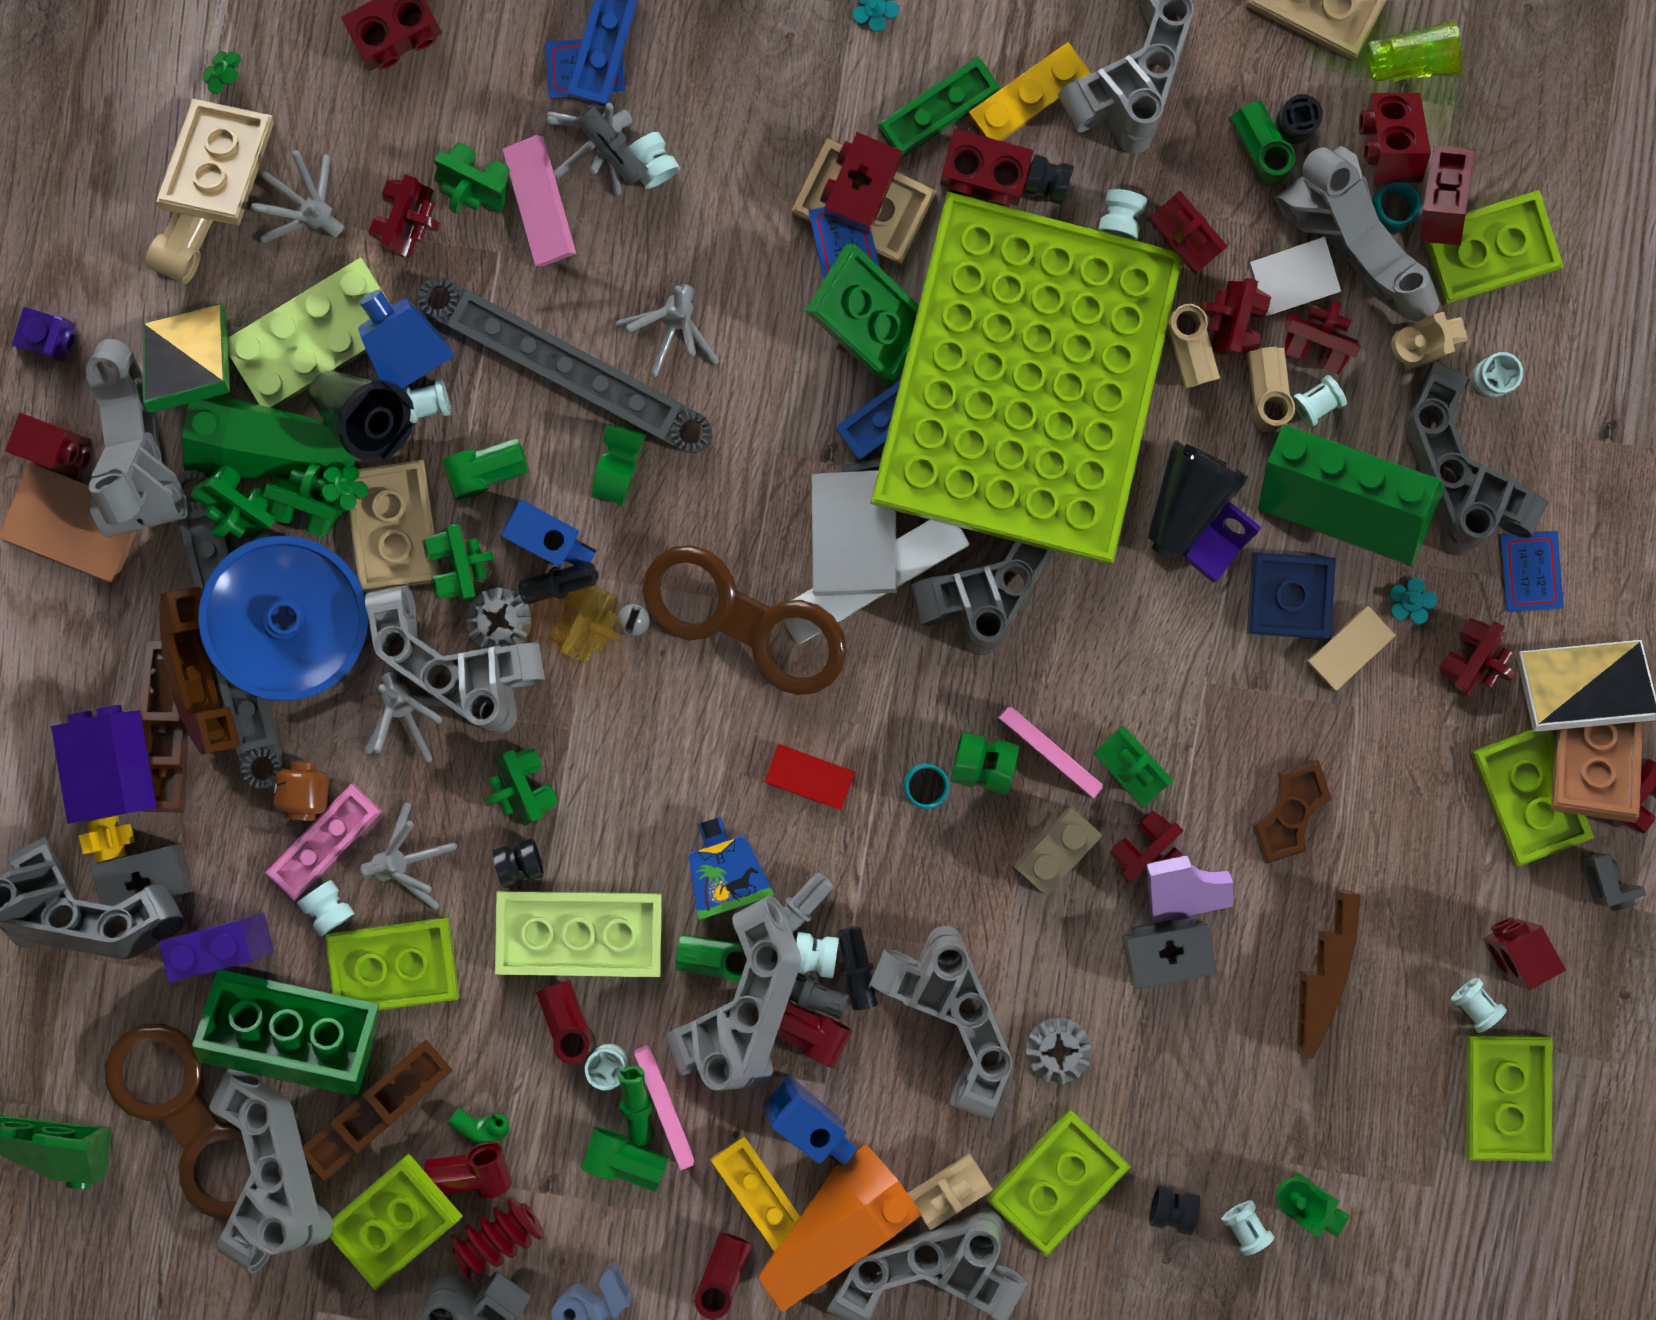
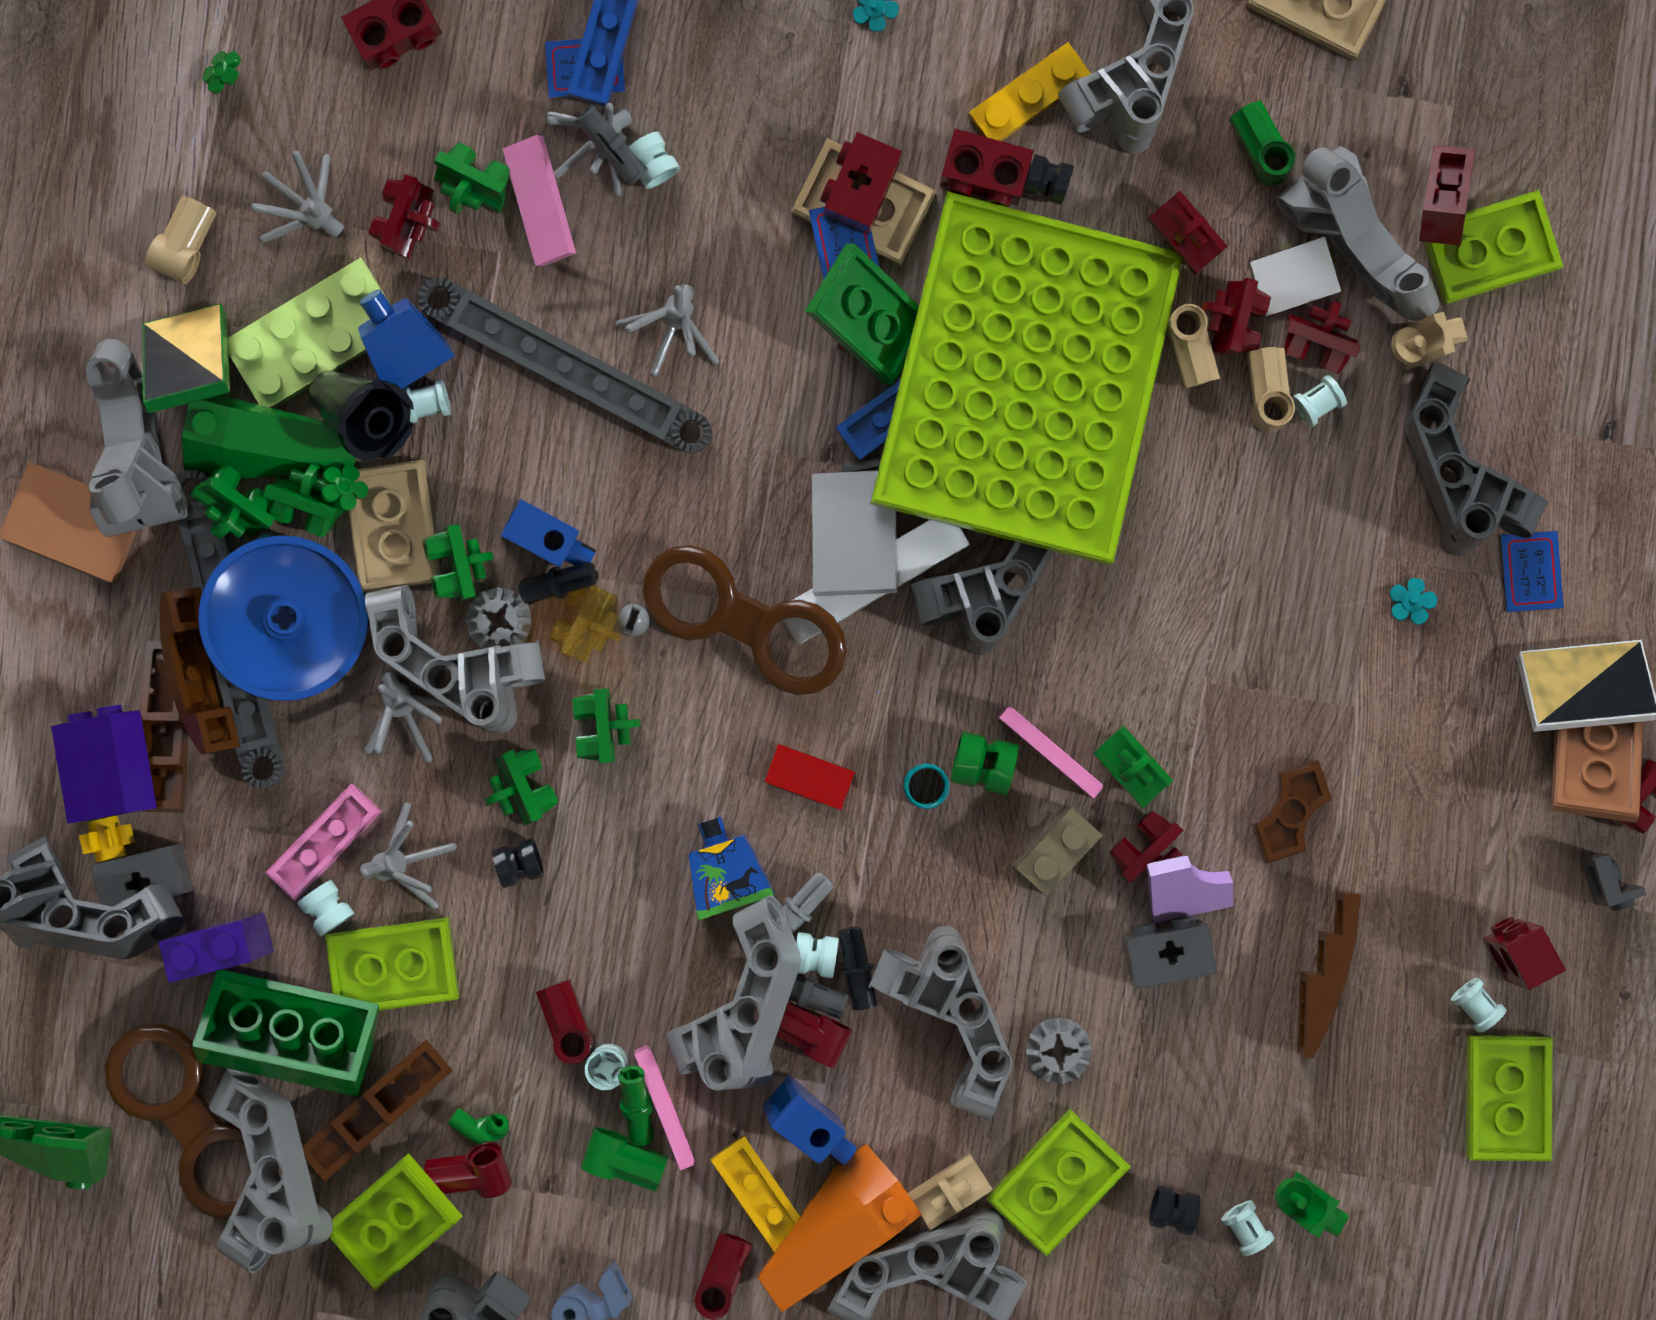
(44, 334): dark purple bracket -> none
(49, 445): dark red brick -> none
(215, 162): tan tile -> none
(301, 791): dark orange head -> none
(474, 470): green piece -> none
(496, 1239): dark red piece -> none
(578, 933): yellowish green plate -> none
(598, 707): none -> green hips
(618, 465): green leg -> none
(707, 956): green piece -> none
(939, 107): green tile -> none
(1123, 211): light aqua wheel -> none
(1190, 498): black cone -> none
(1220, 544): dark purple bracket -> none
(1291, 595): dark blue tile -> none
(1293, 125): black wheel -> none
(1349, 495): green slope -> none
(1350, 648): tan tile -> none
(1395, 137): dark red brick -> none
(1411, 196): teal piece -> none
(1417, 54): clear neon green plant -> none
(1486, 641): dark red hips -> none
(1505, 371): light aqua wheel -> none
(1519, 789): lime tile -> none

